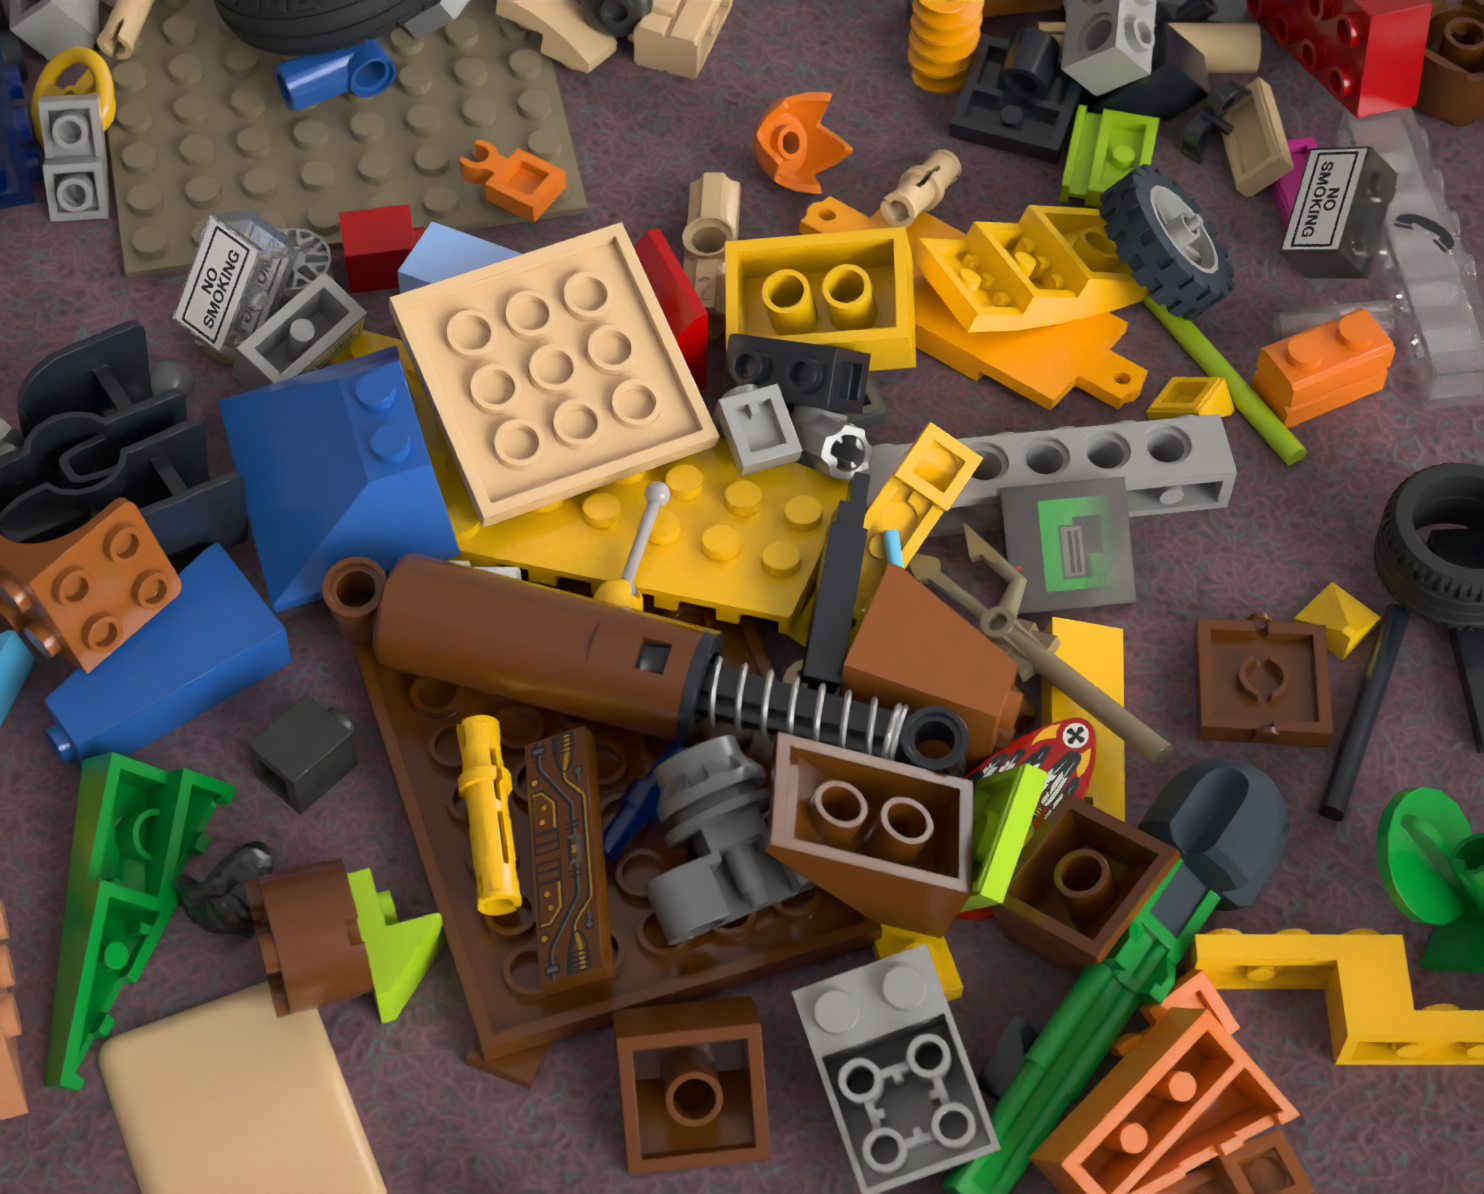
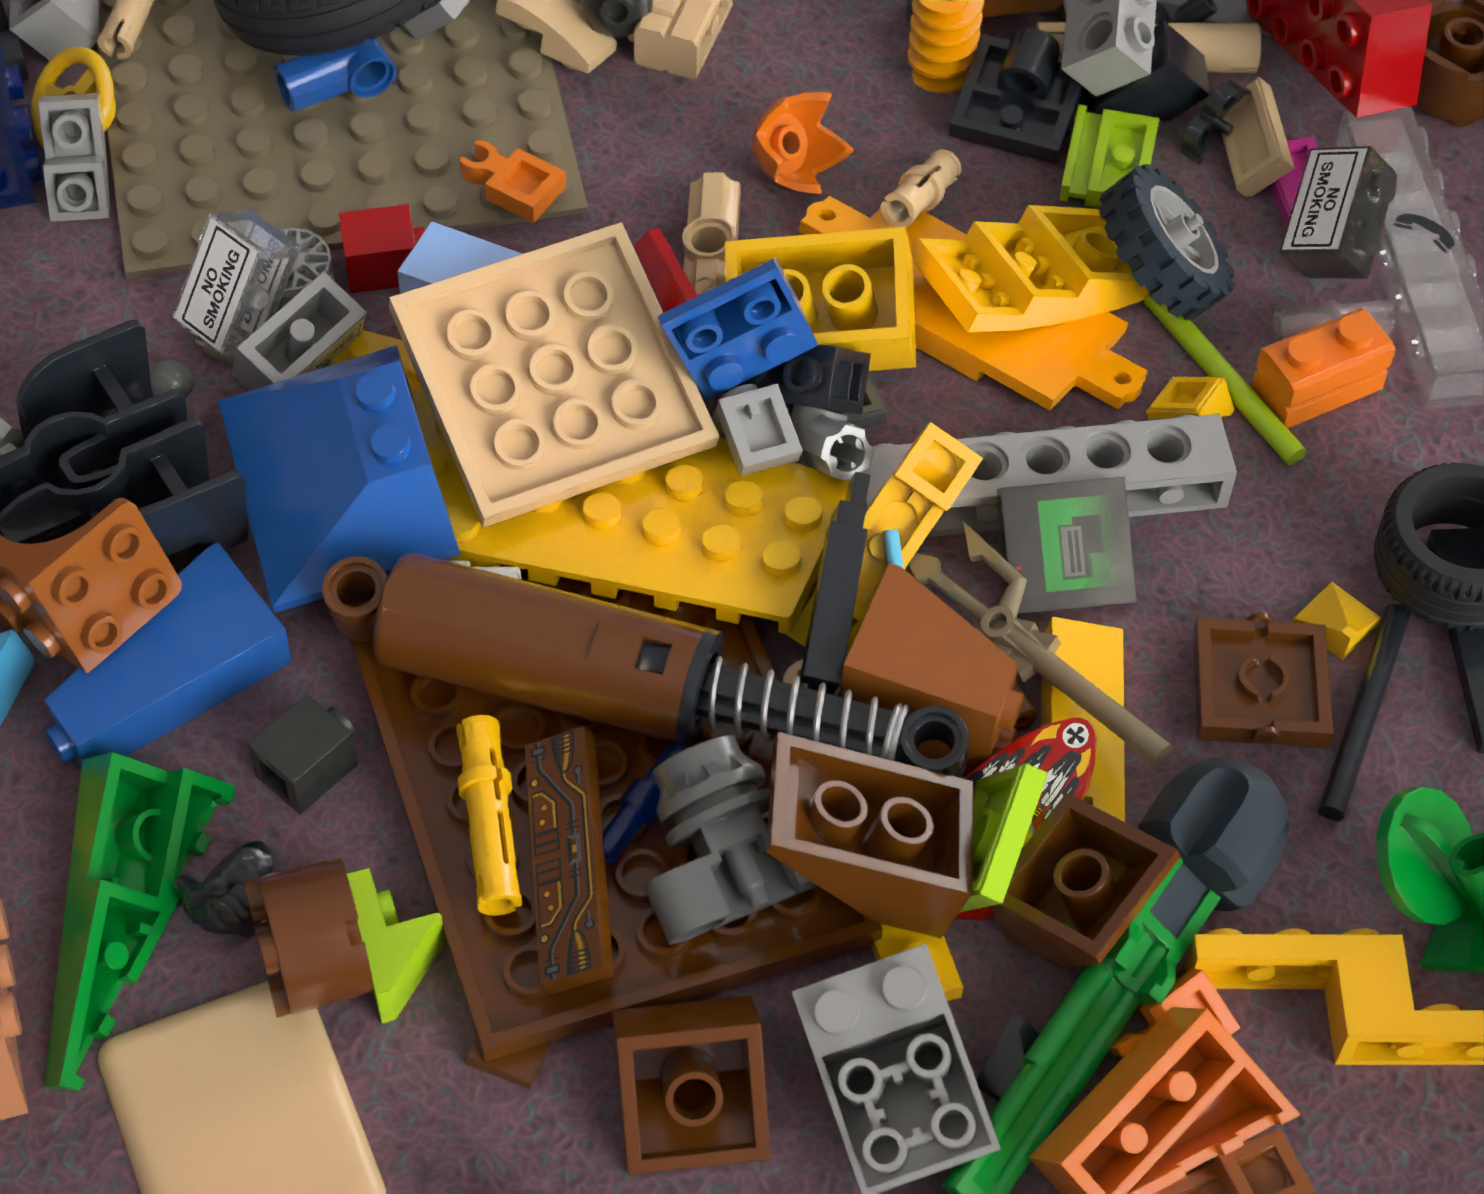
(622, 590): light grey hinge -> none
(739, 329): none -> blue slope

